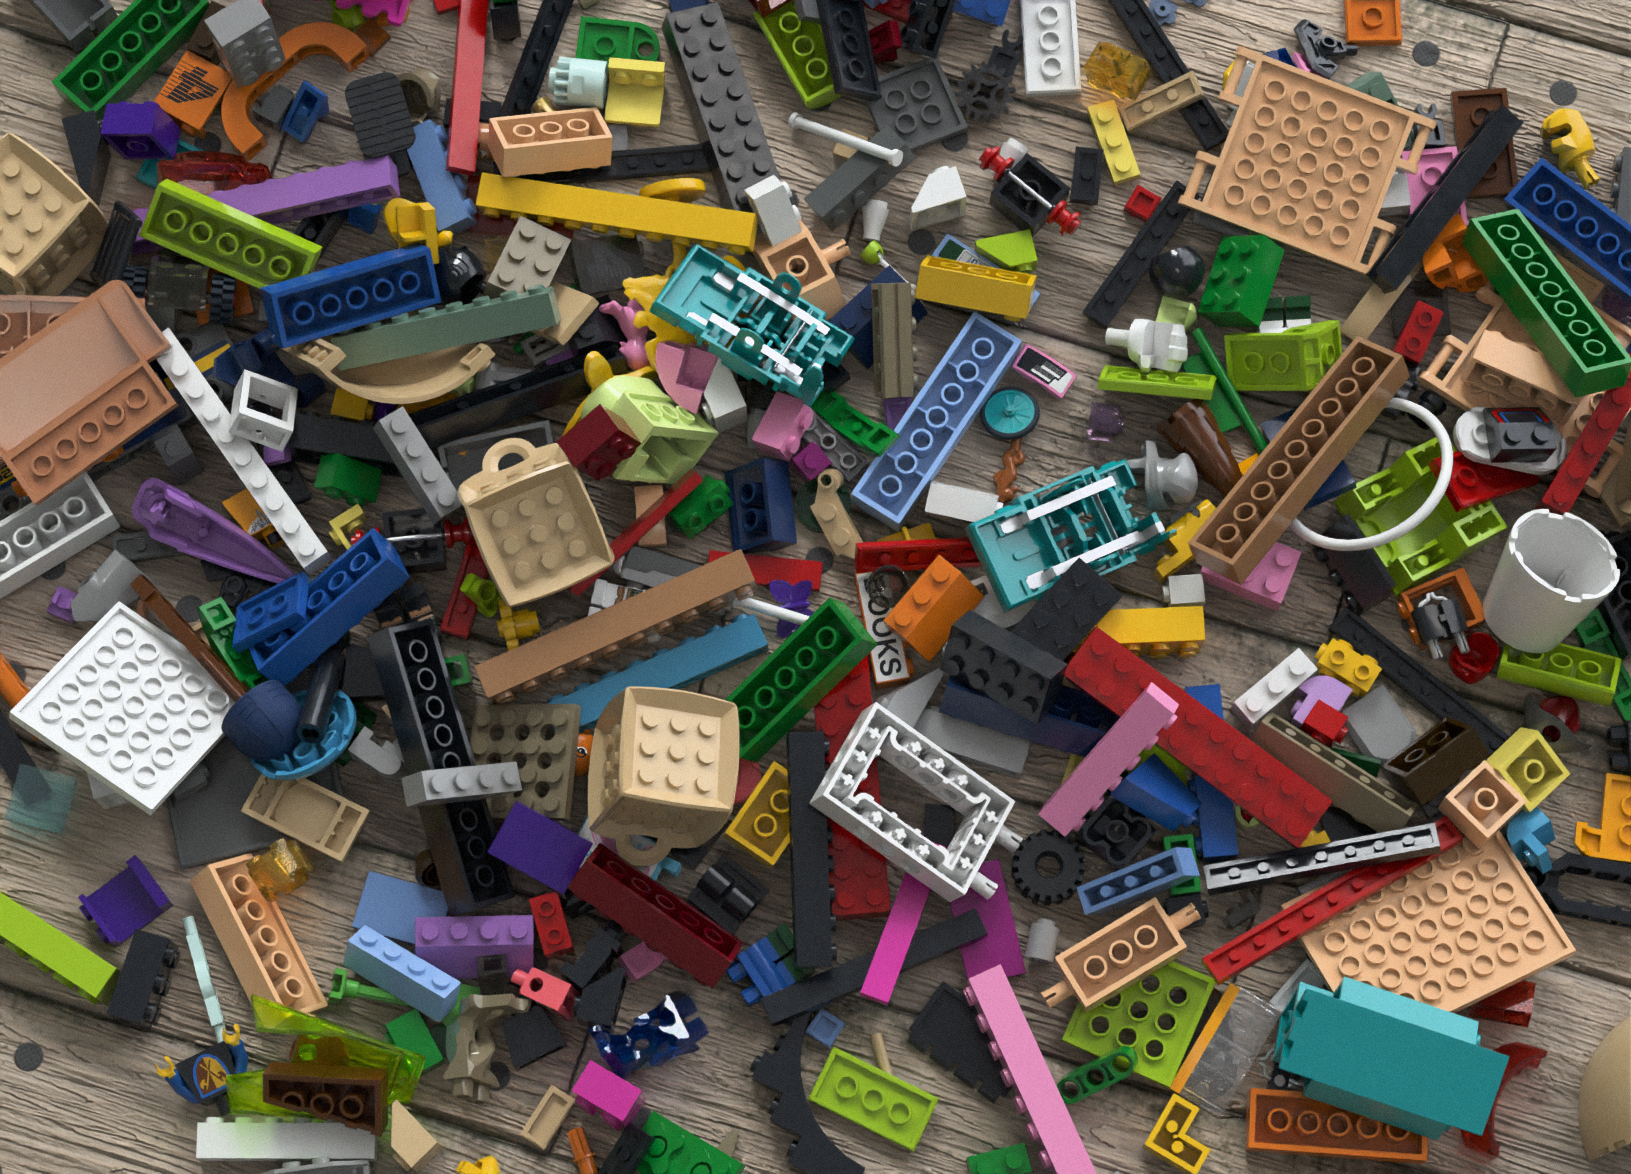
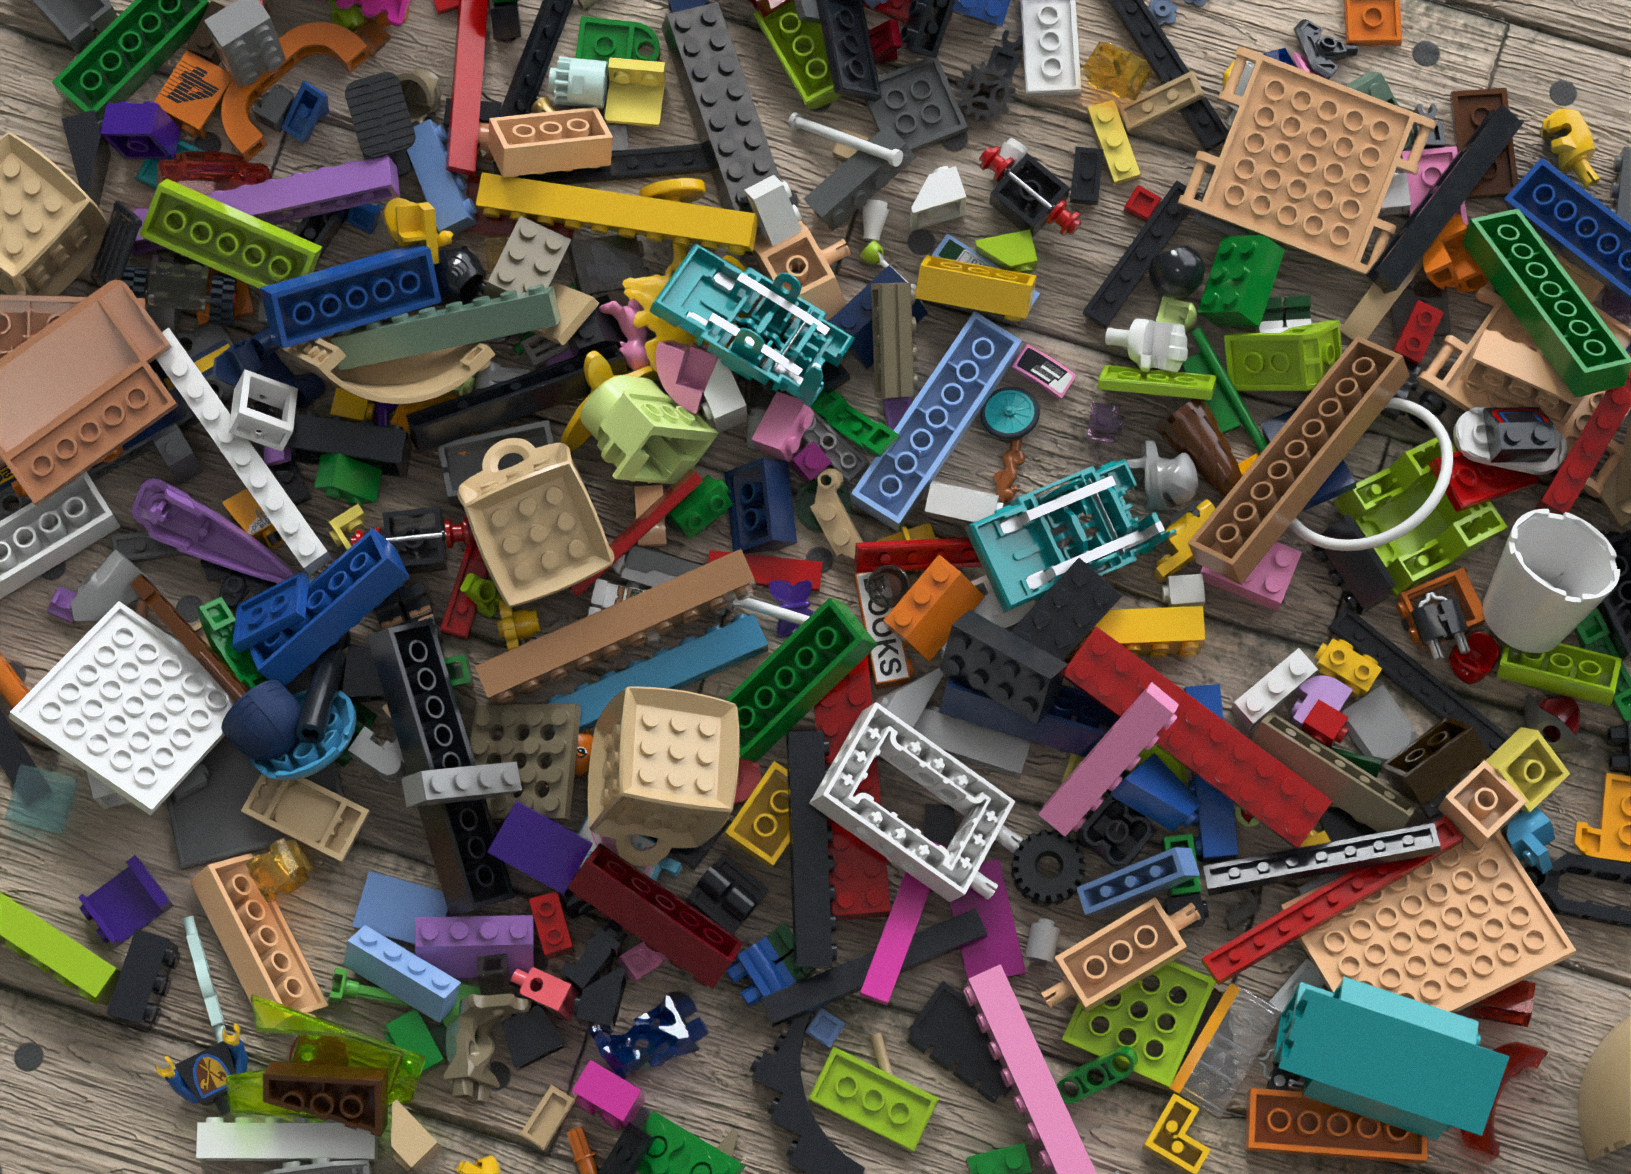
(418, 465): light grey brick -> none
(425, 869): dark brown cone -> none
(599, 442): dark red brick -> none

